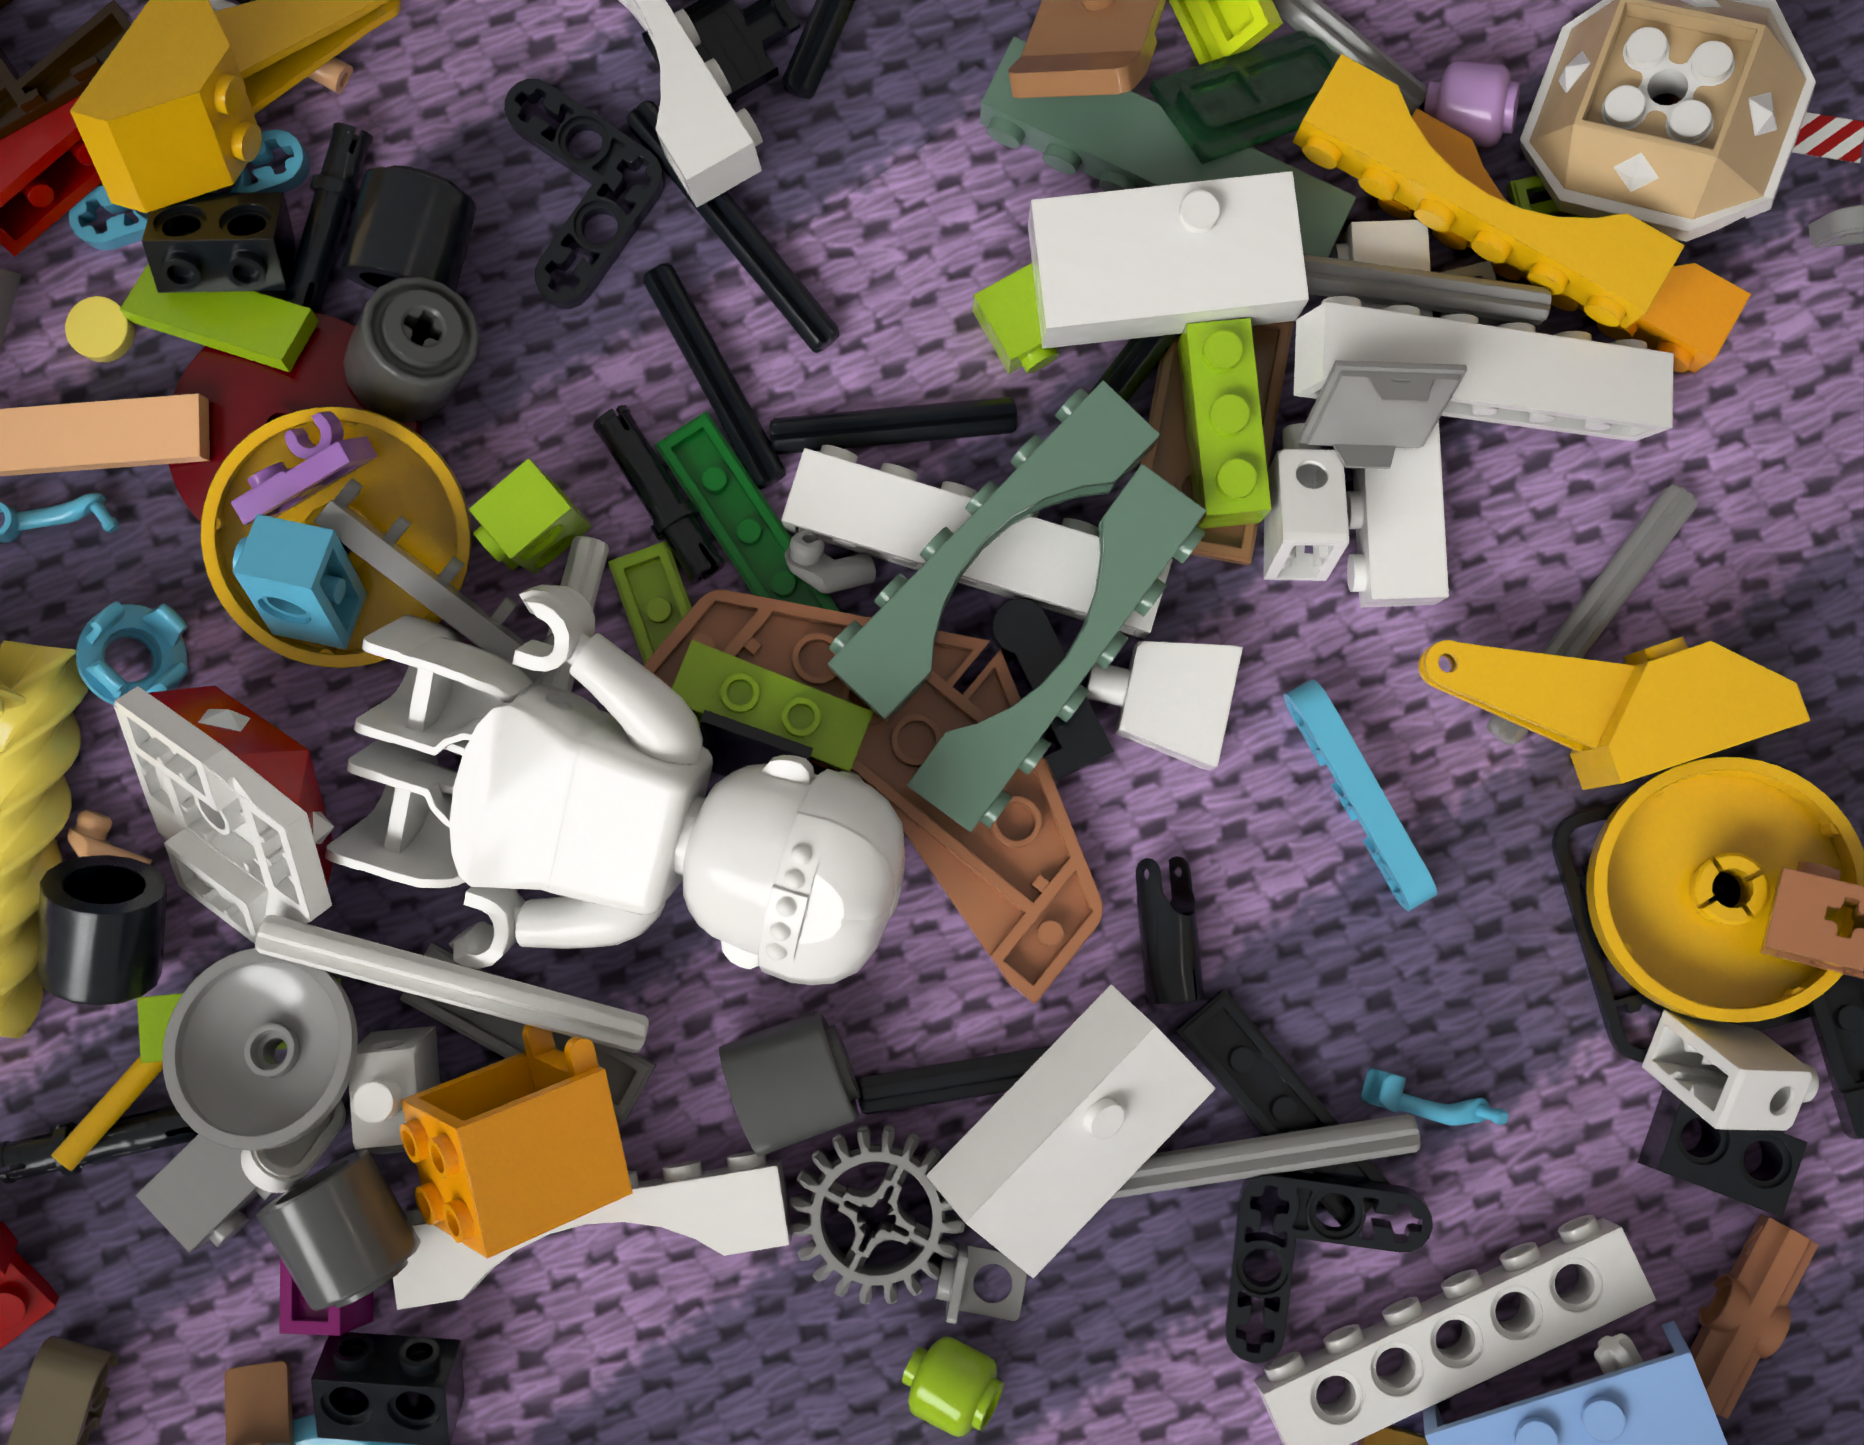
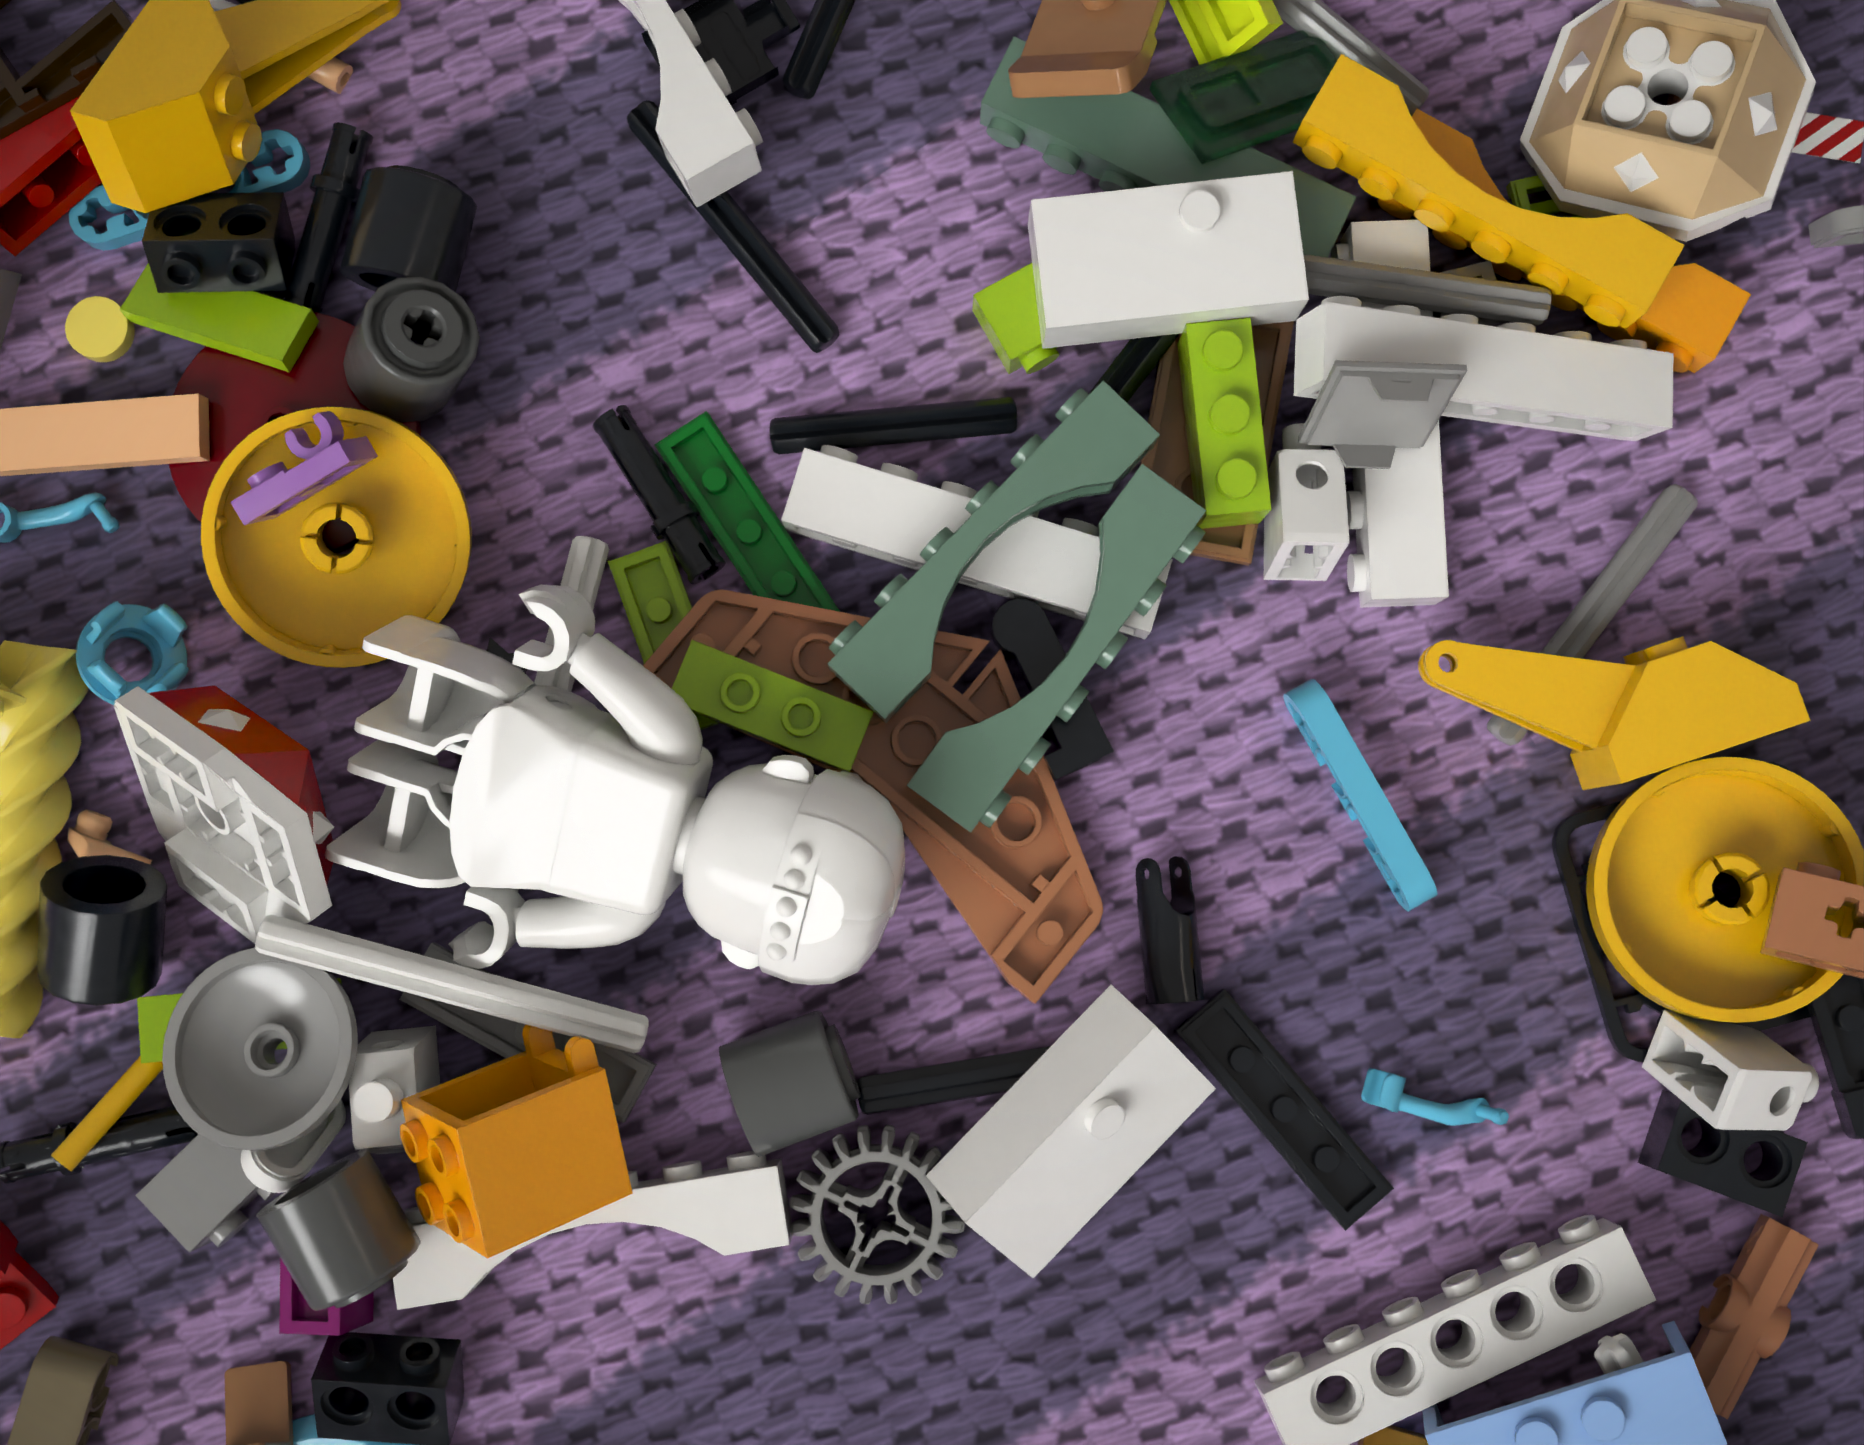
(300, 581): medium azure brick -> none
(419, 580): light grey hinge -> none
(527, 519): lime brick -> none
(601, 171): black beam -> none
(714, 375): black axle -> none
(740, 745): black piece -> none
(809, 563): light grey arm -> none
(952, 1386): lime head -> none
(957, 1284): light grey bracket -> none
(1172, 697): white torso -> none
(1274, 1154): light grey axle -> none
(1301, 1222): black beam -> none
(1475, 100): lavender head -> none

